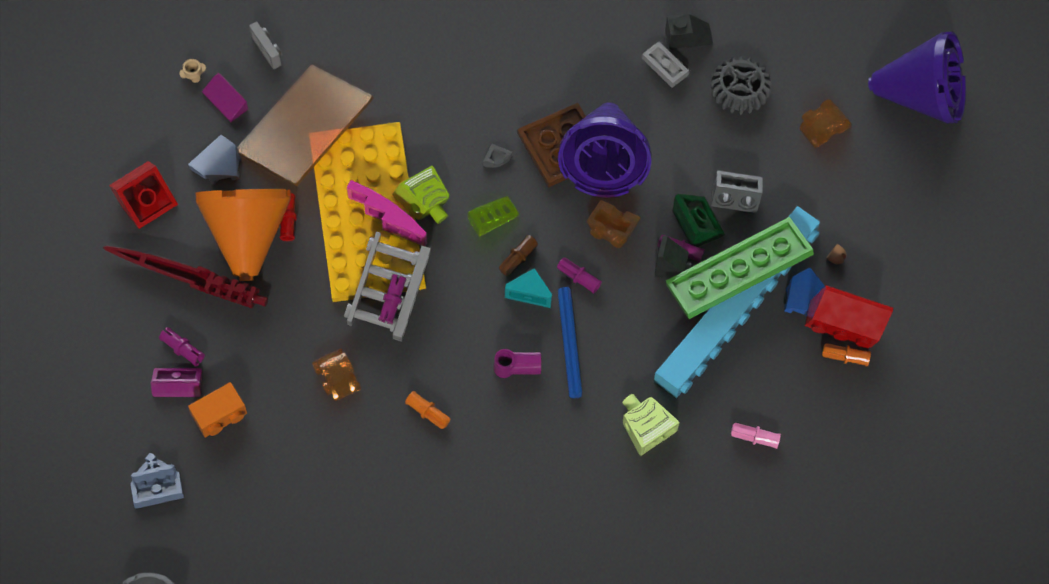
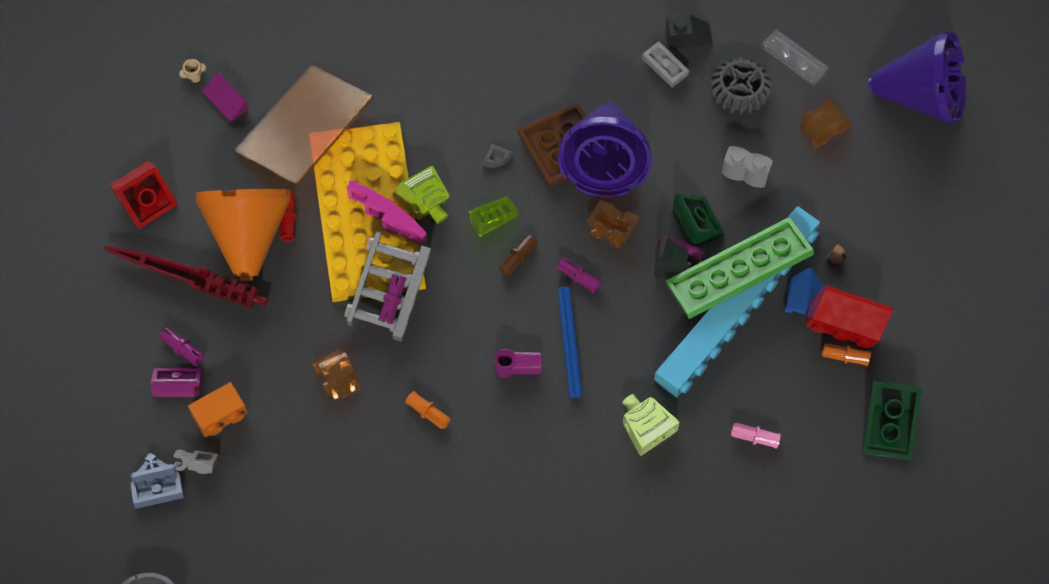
(198, 461): none -> light grey plate
(217, 161): sand blue slope -> none
(262, 40): light grey plate -> none
(529, 289): teal slope -> none
(737, 191): dark grey brick -> none
(744, 166): none -> light grey brick
(795, 57): none -> clear tile
(892, 419): none -> dark green slope

